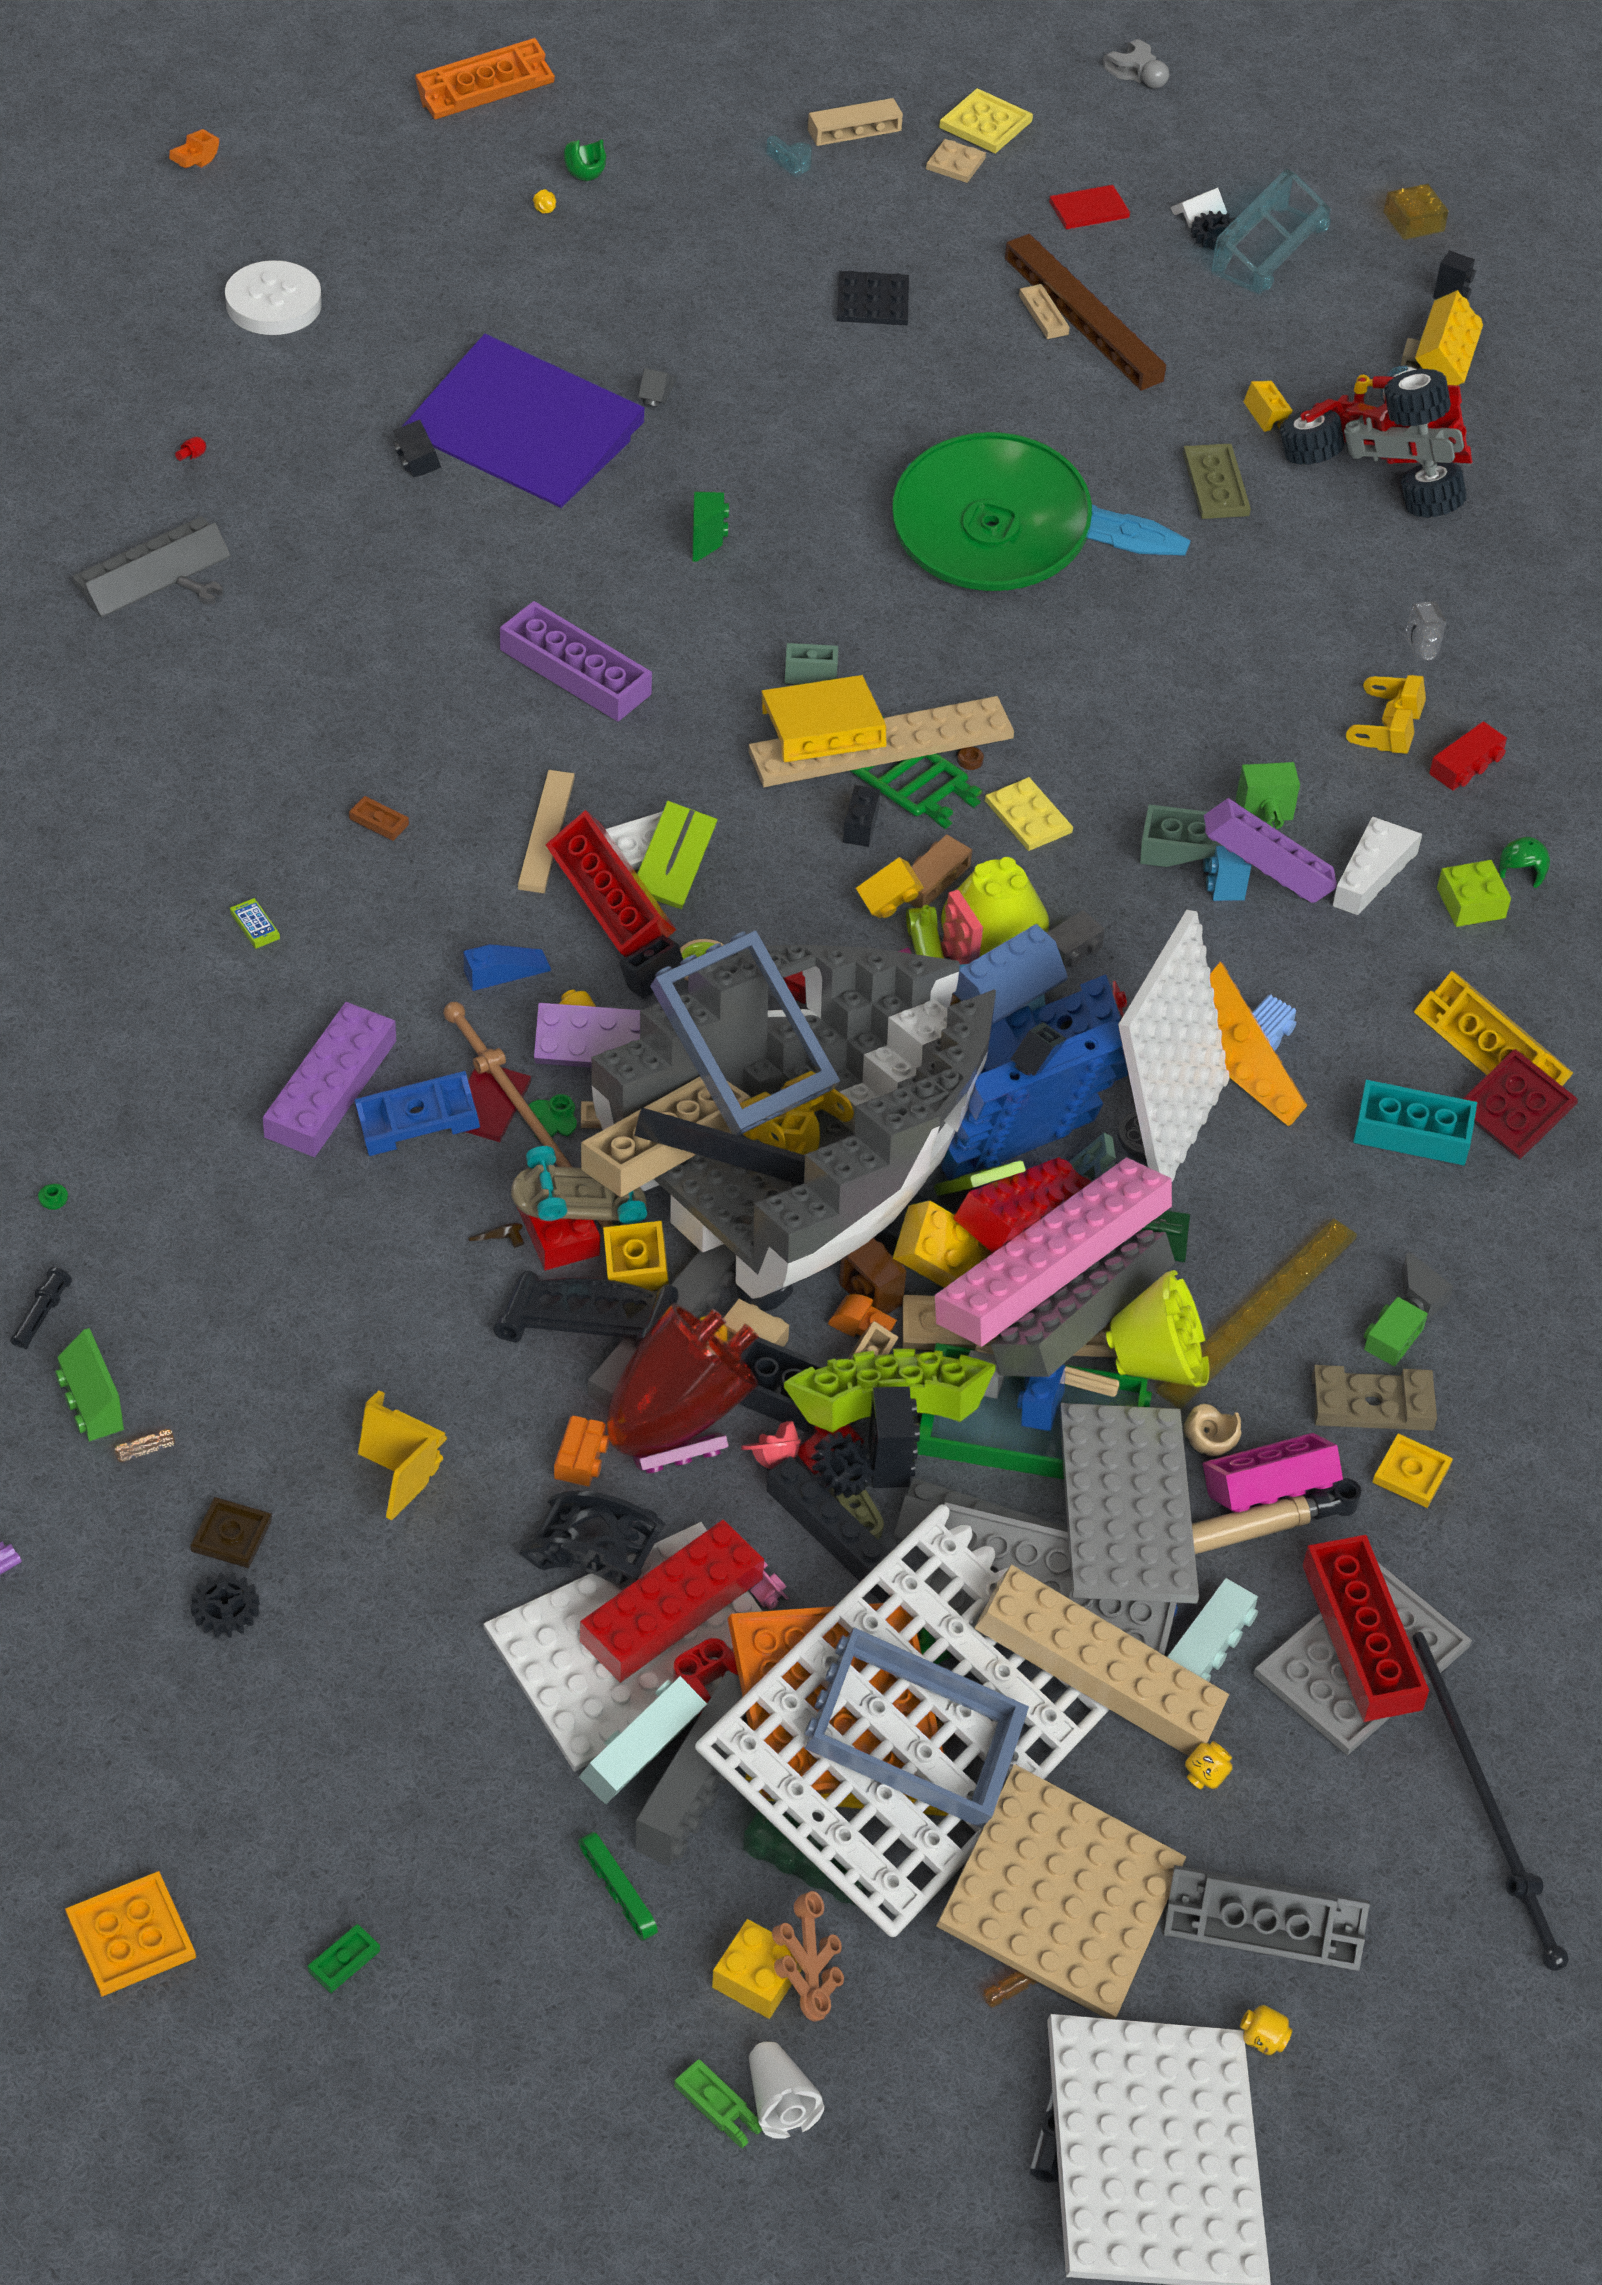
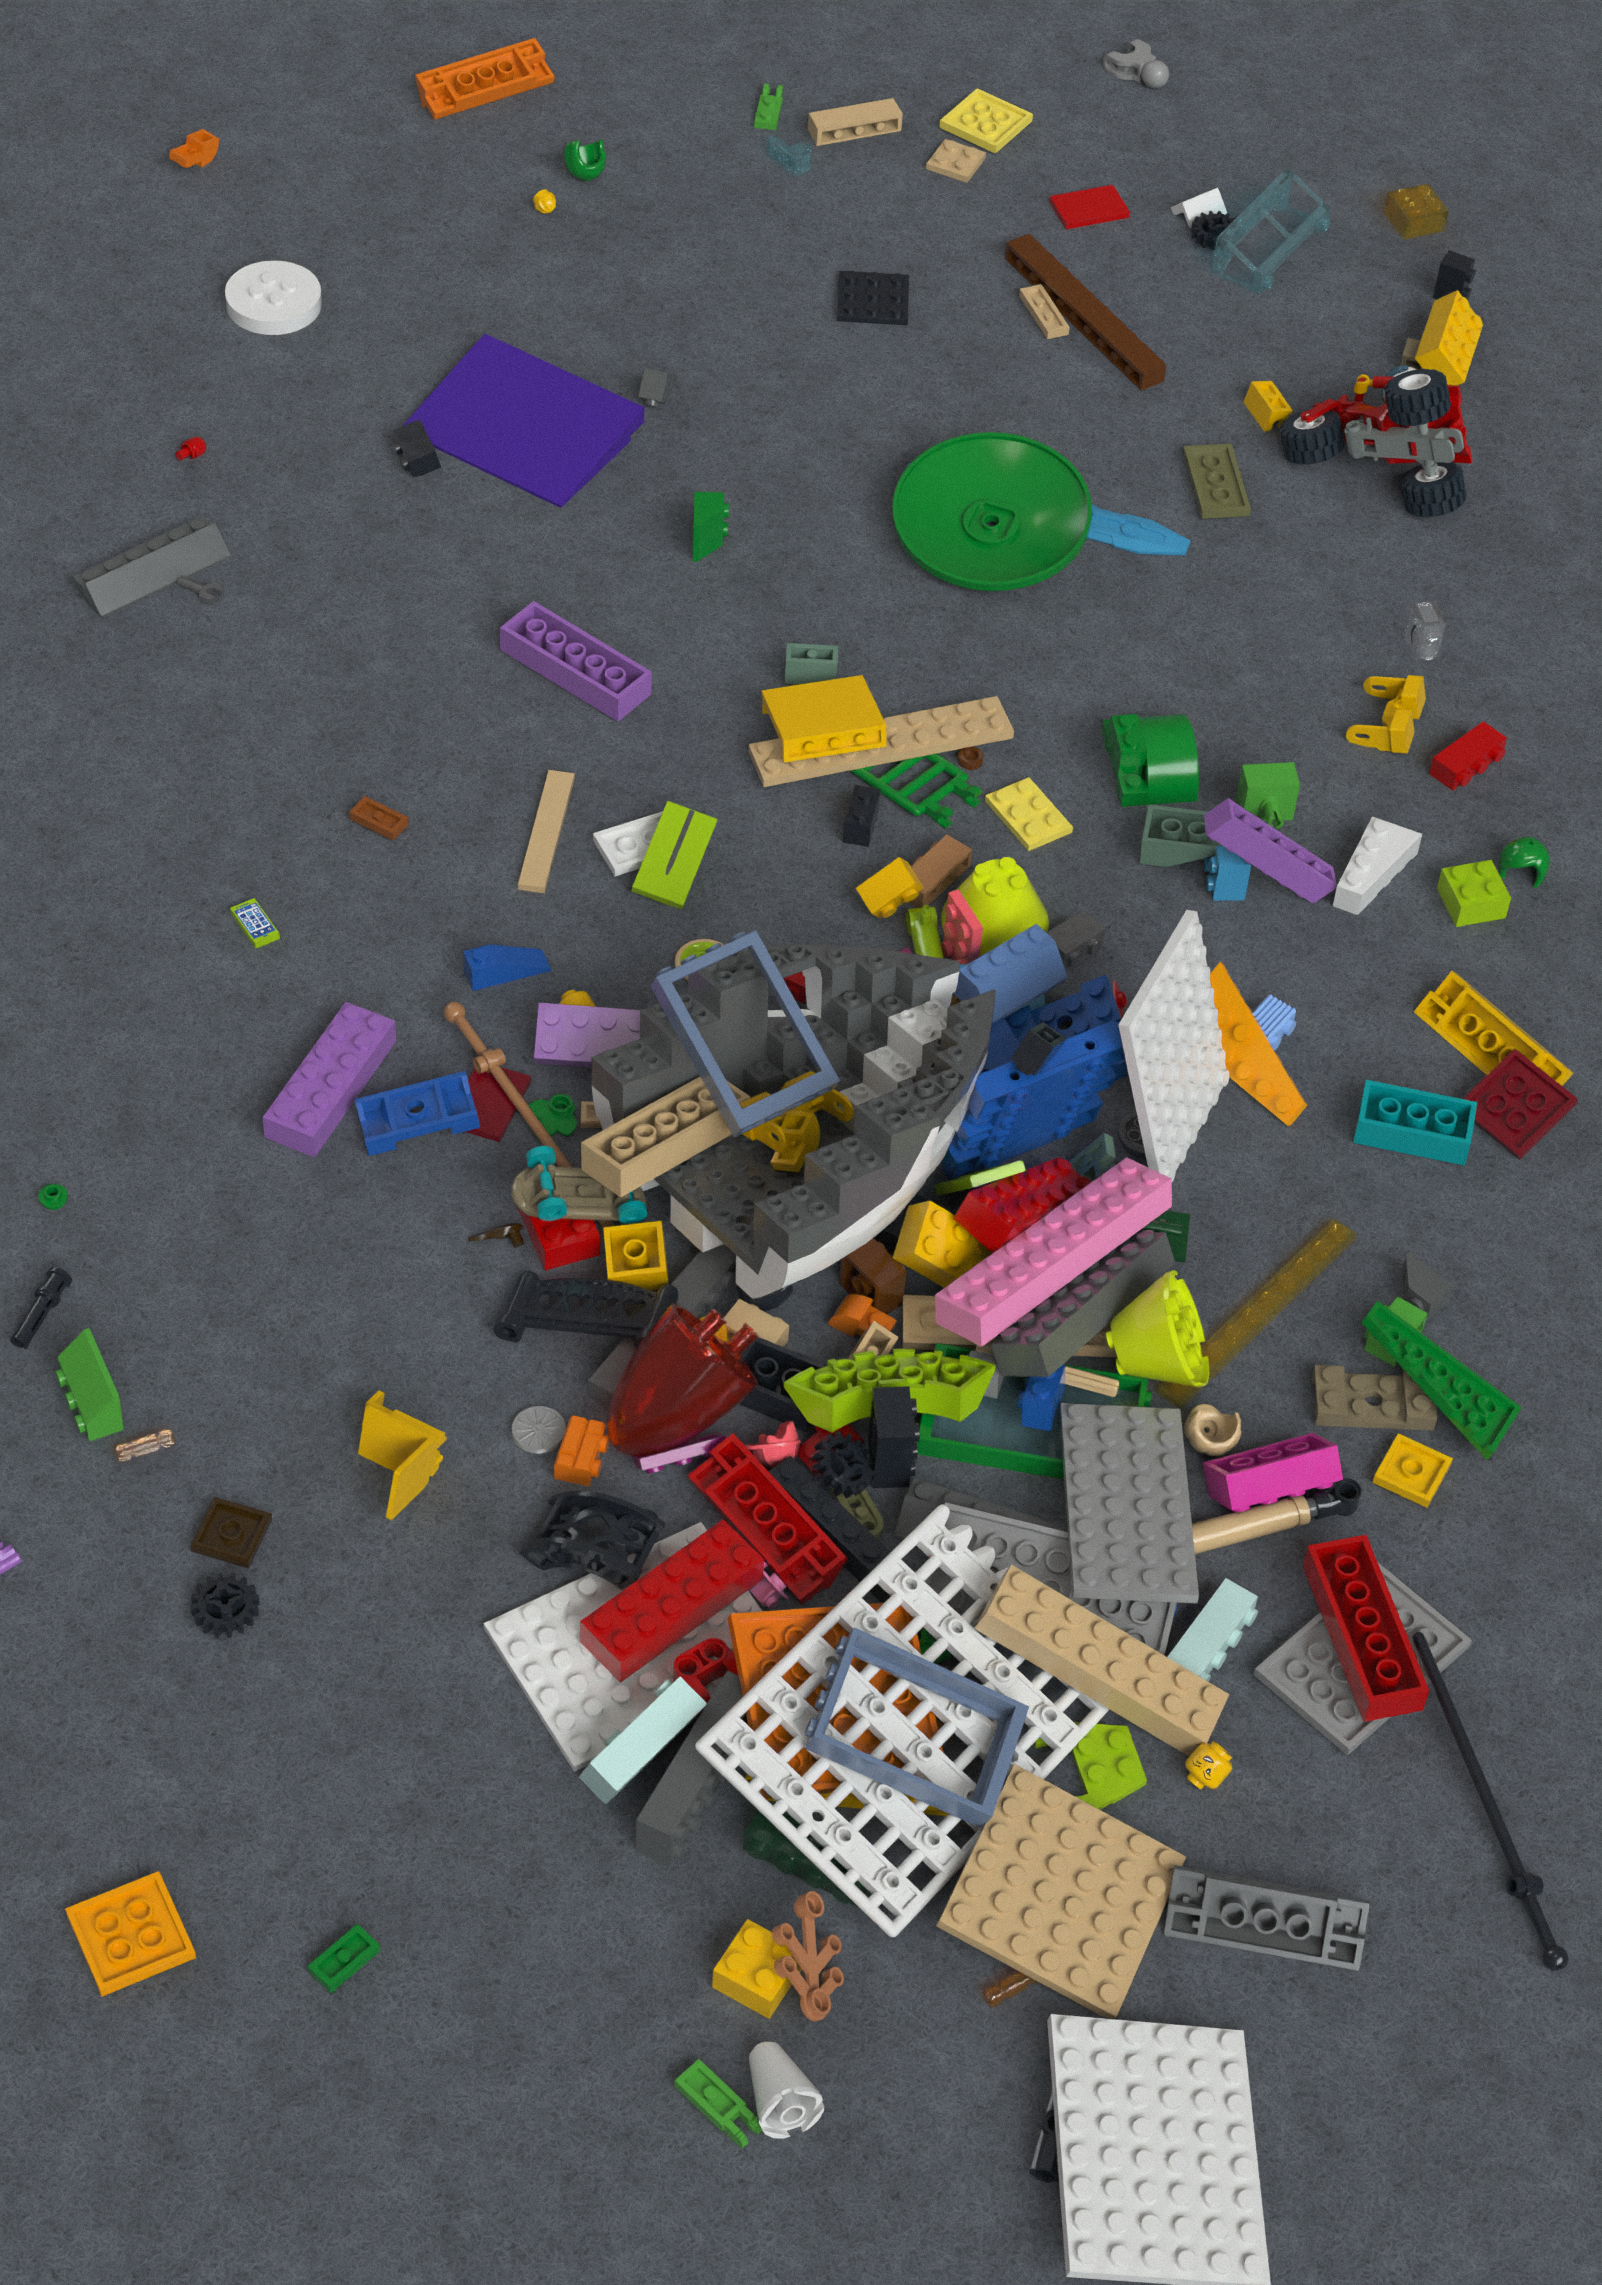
(538, 1429): none -> light grey wheel
(609, 885): red brick -> none
(618, 1885): green beam -> none
(642, 965): black brick -> none
(721, 1146): black tile -> none
(768, 1519): none -> red slope
(769, 108): none -> bright green hinge
(1106, 1764): none -> lime wing
(1165, 748): none -> green piece
(1266, 2030): yellow head -> none
(1461, 1394): none -> green wing

